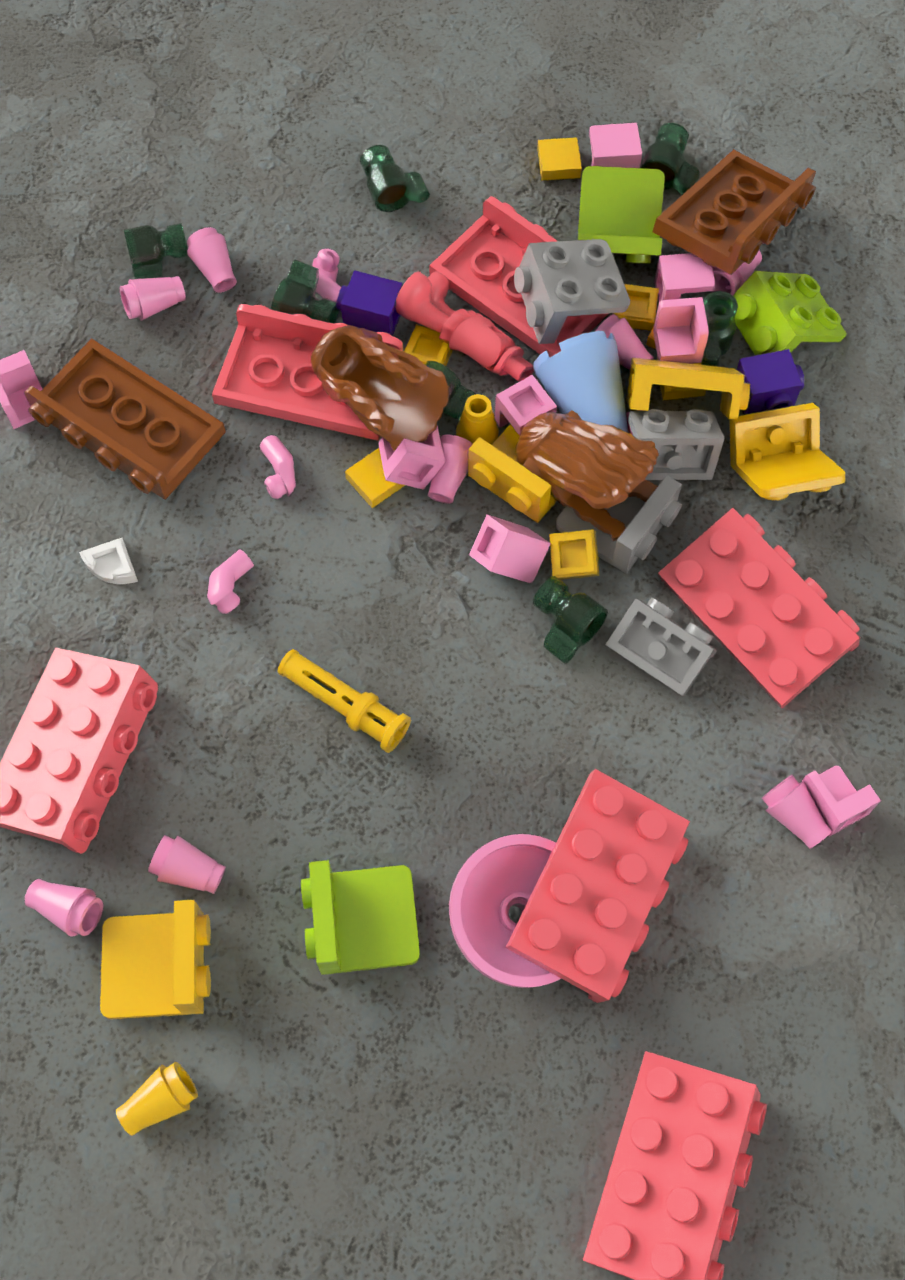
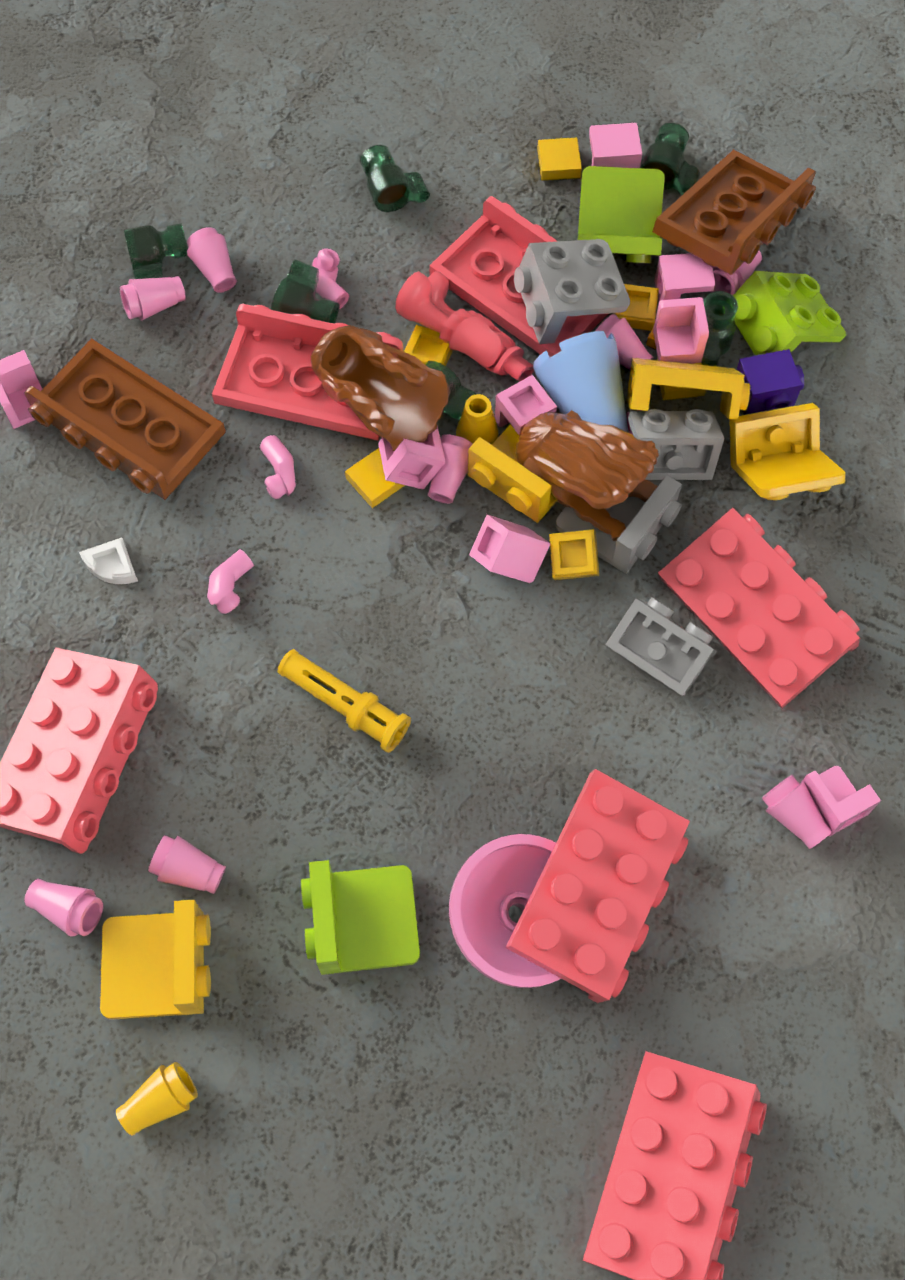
(370, 302): dark purple brick -> none
(576, 618): clear green piece -> none

